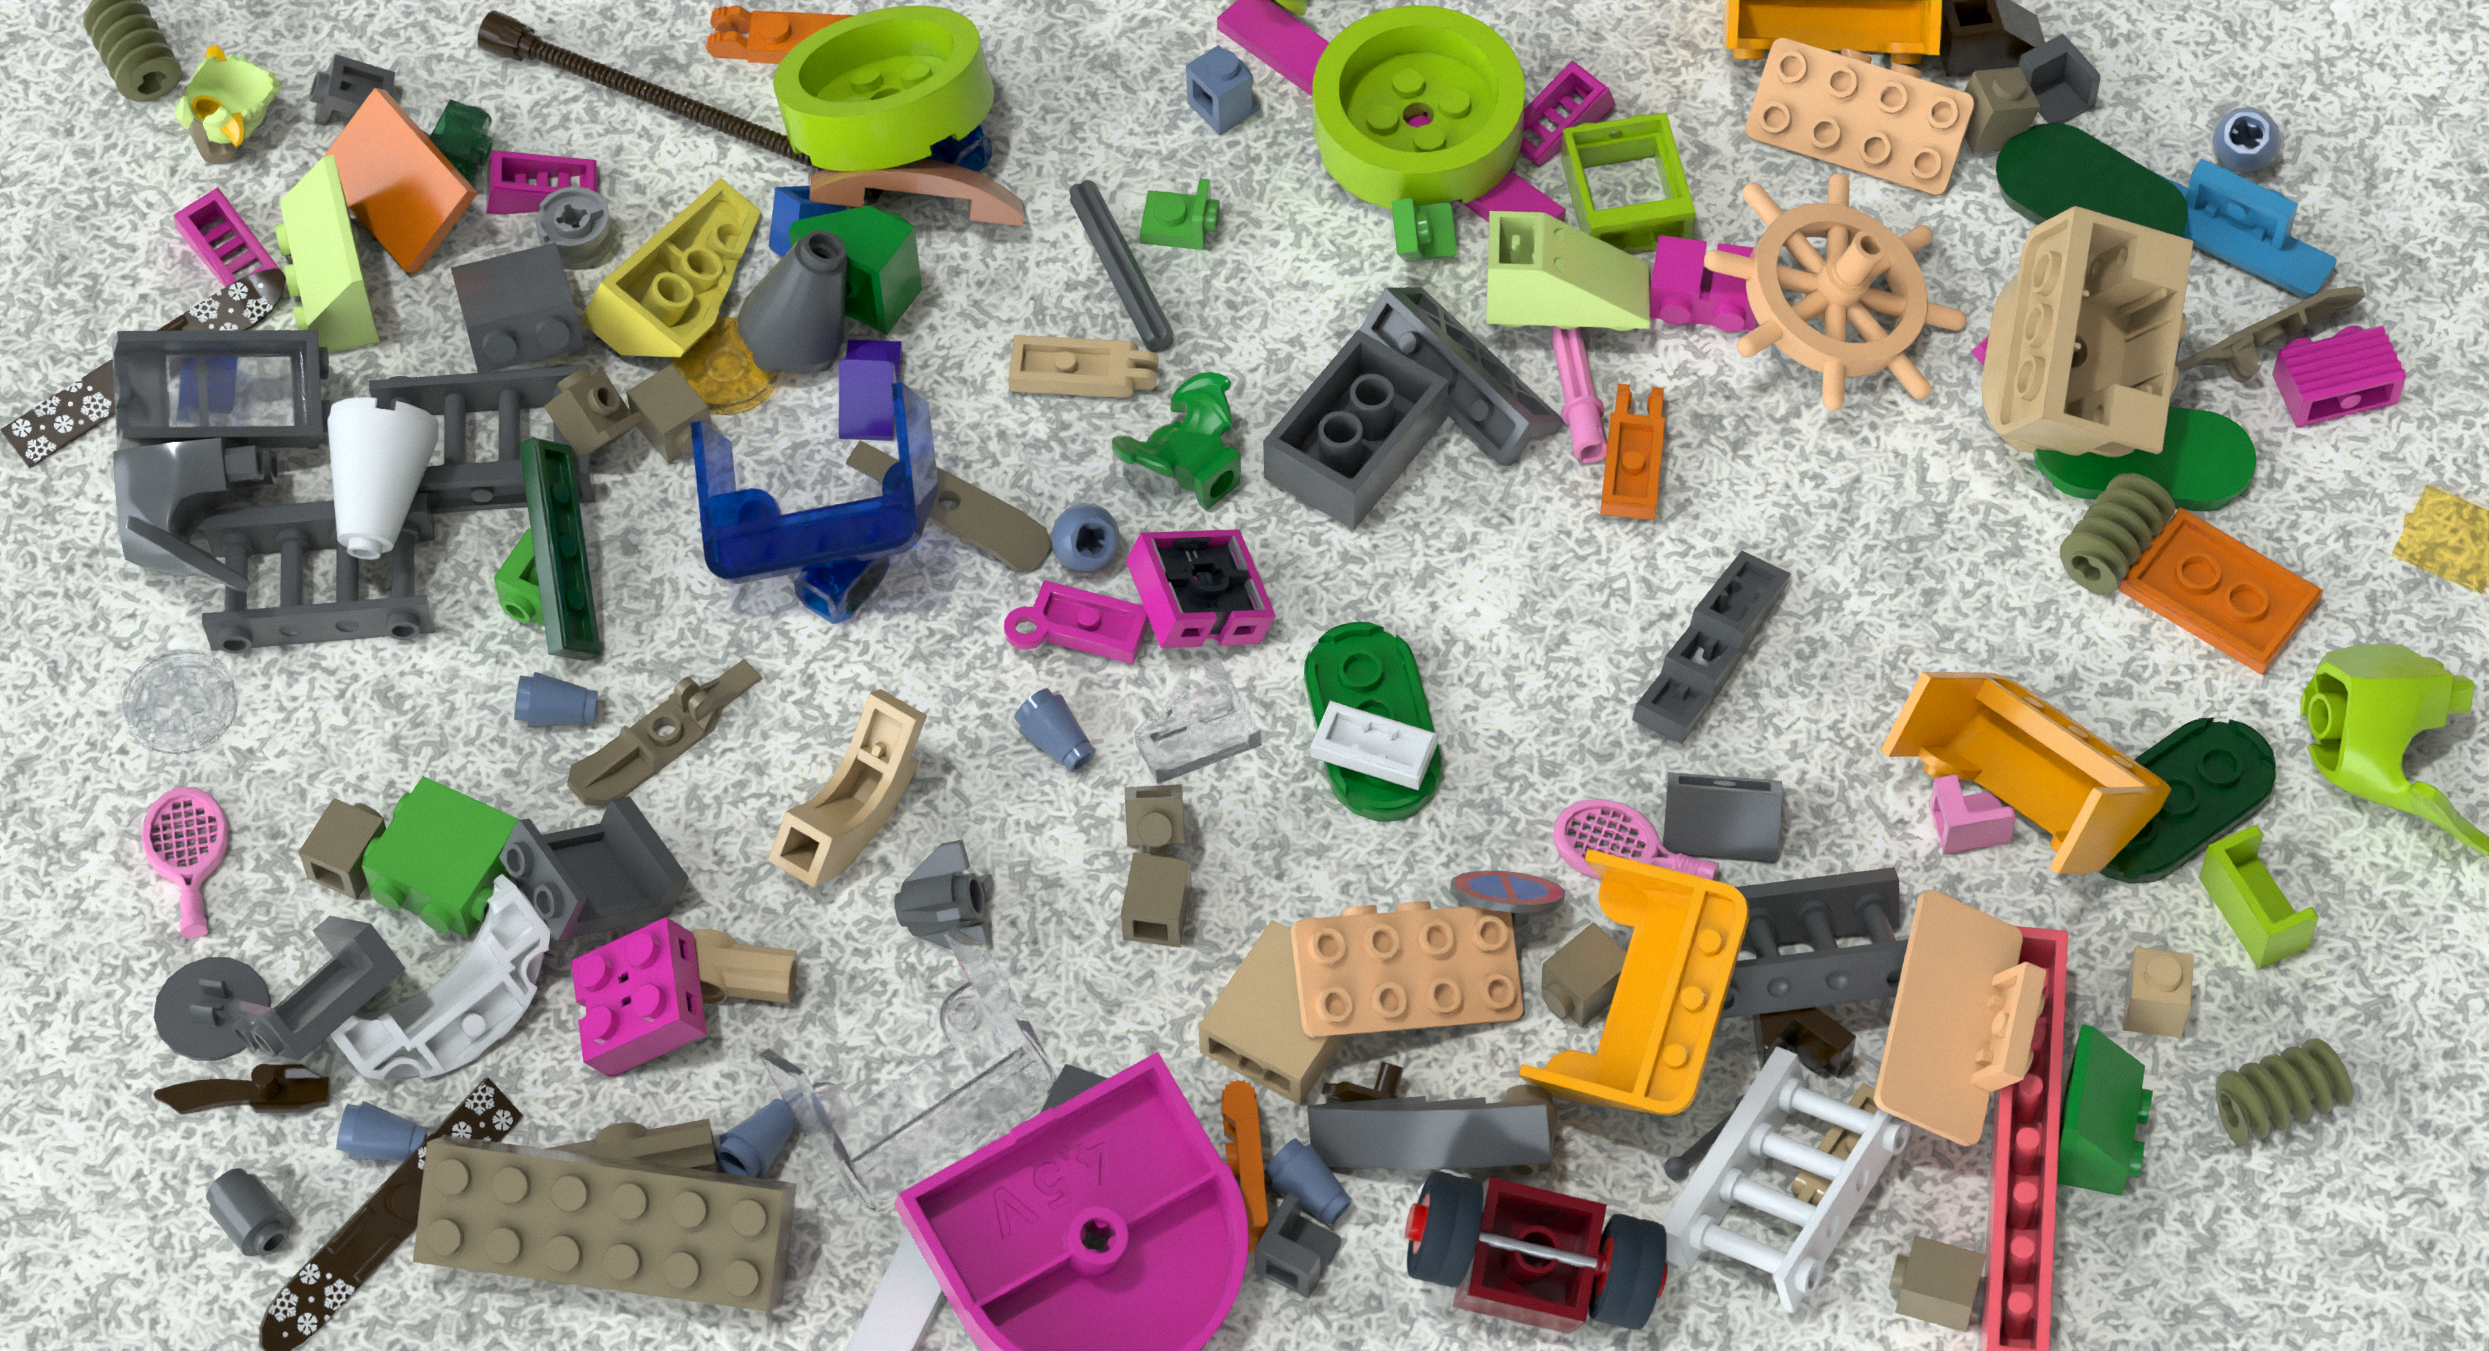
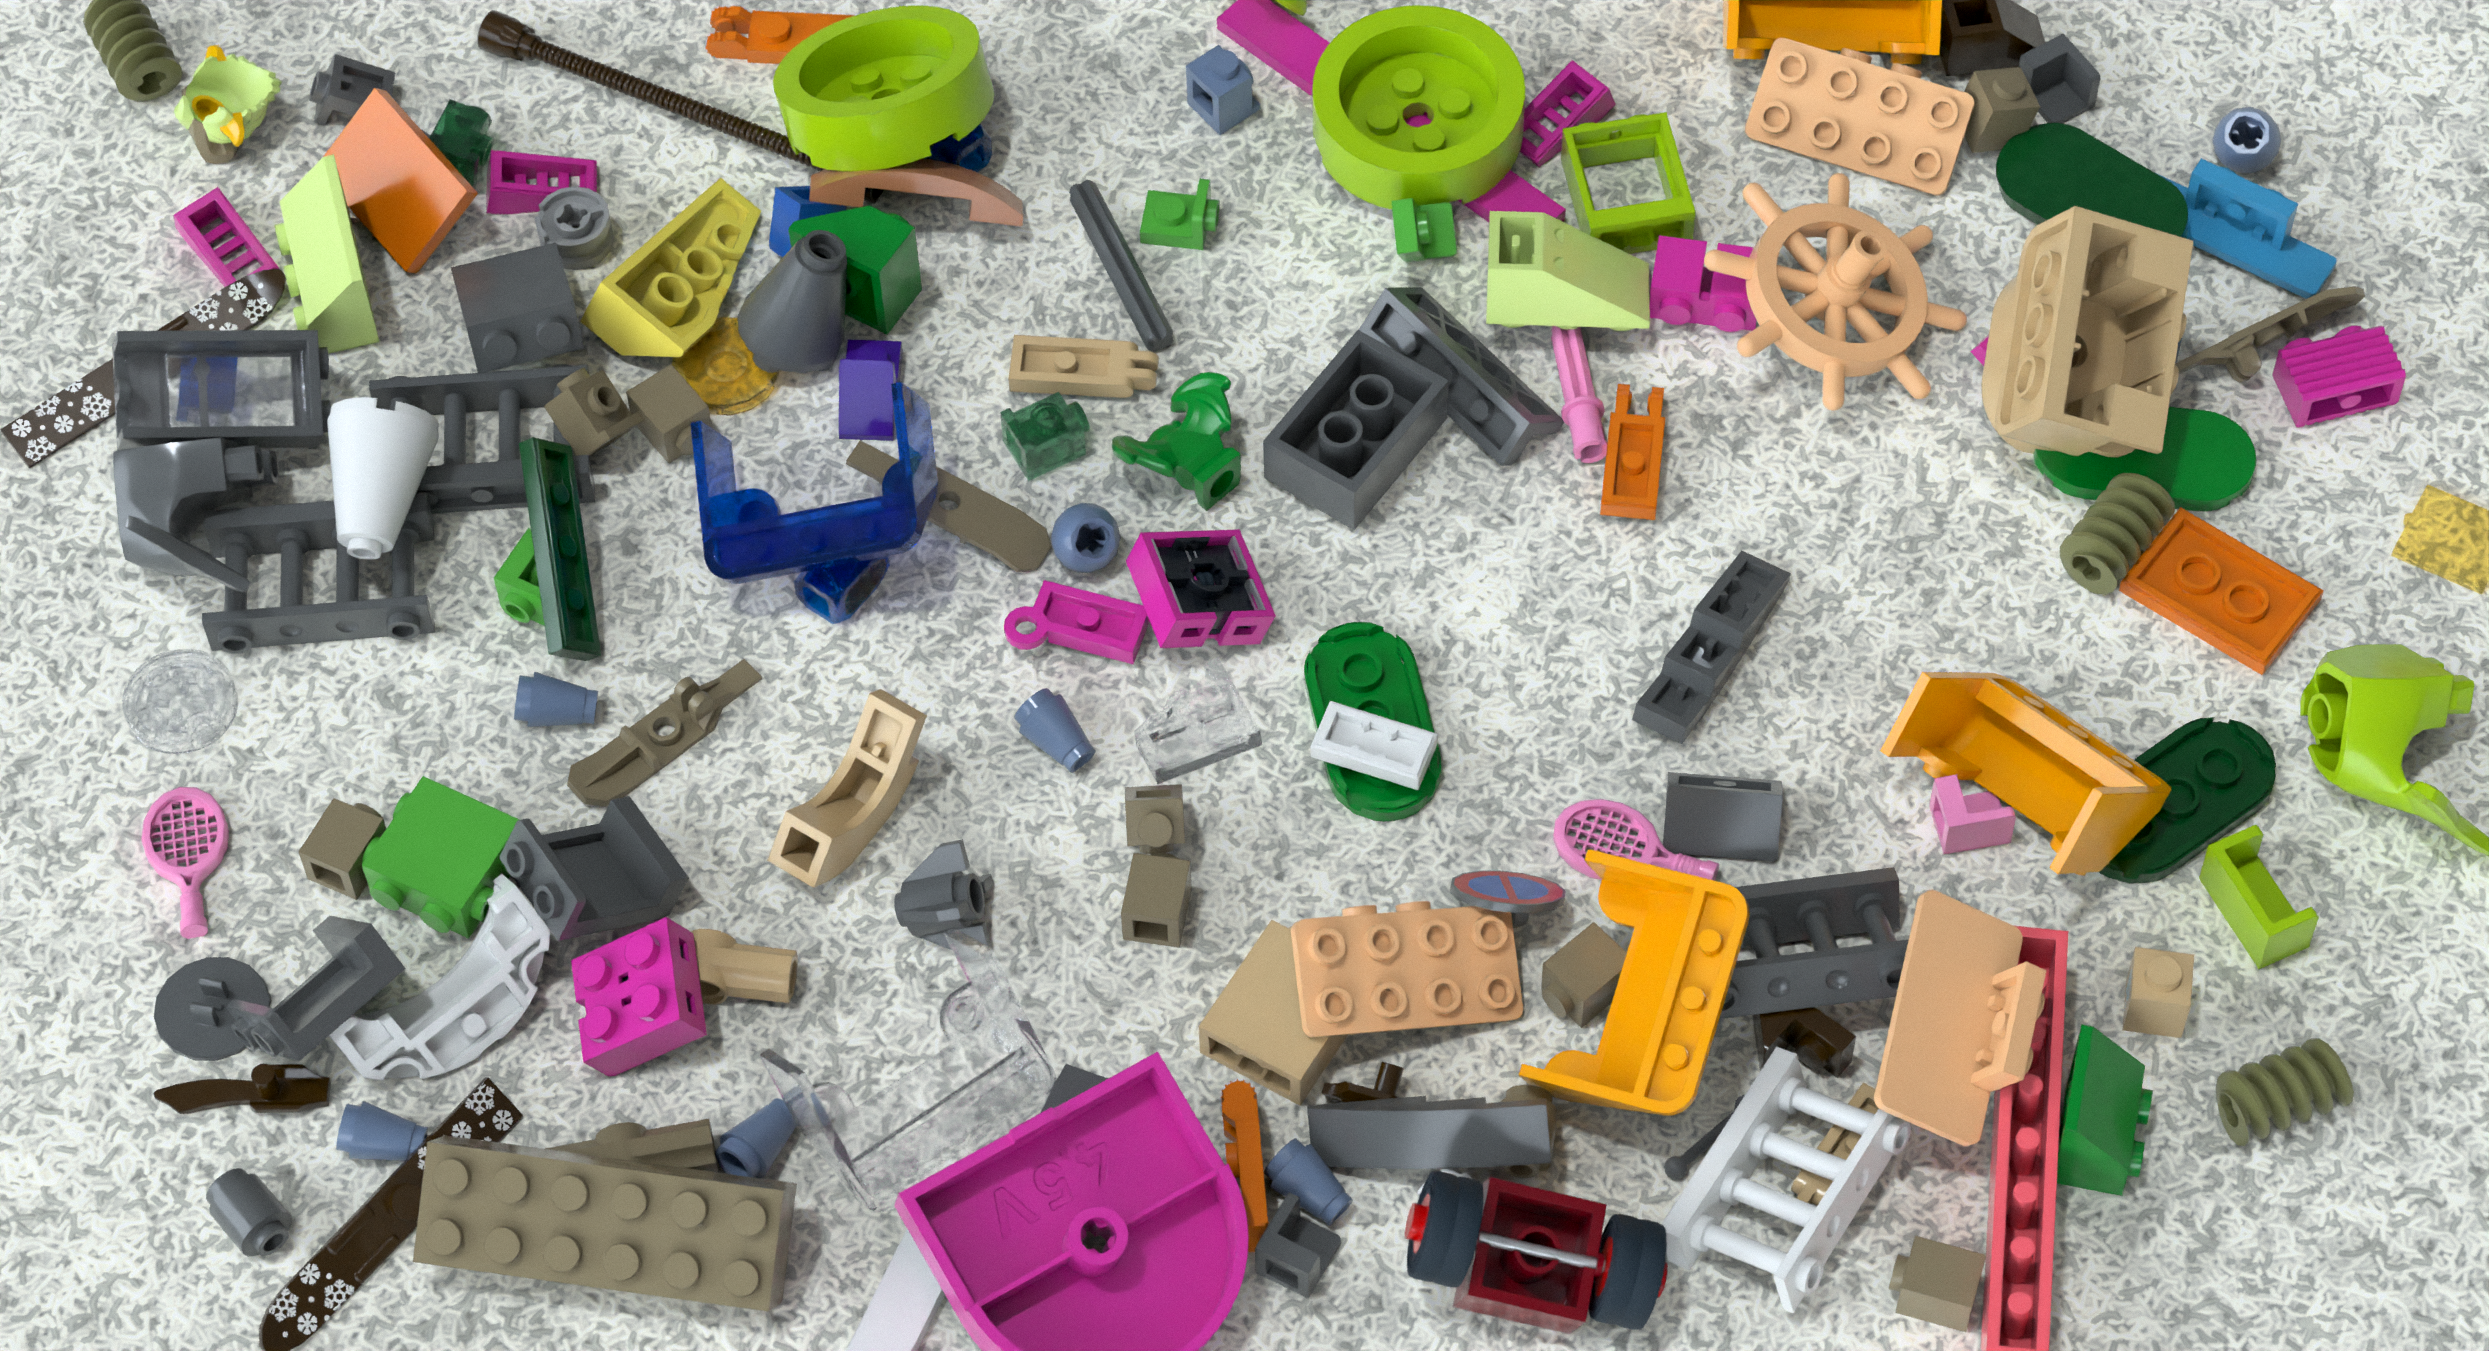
(1045, 434): none -> clear green brick

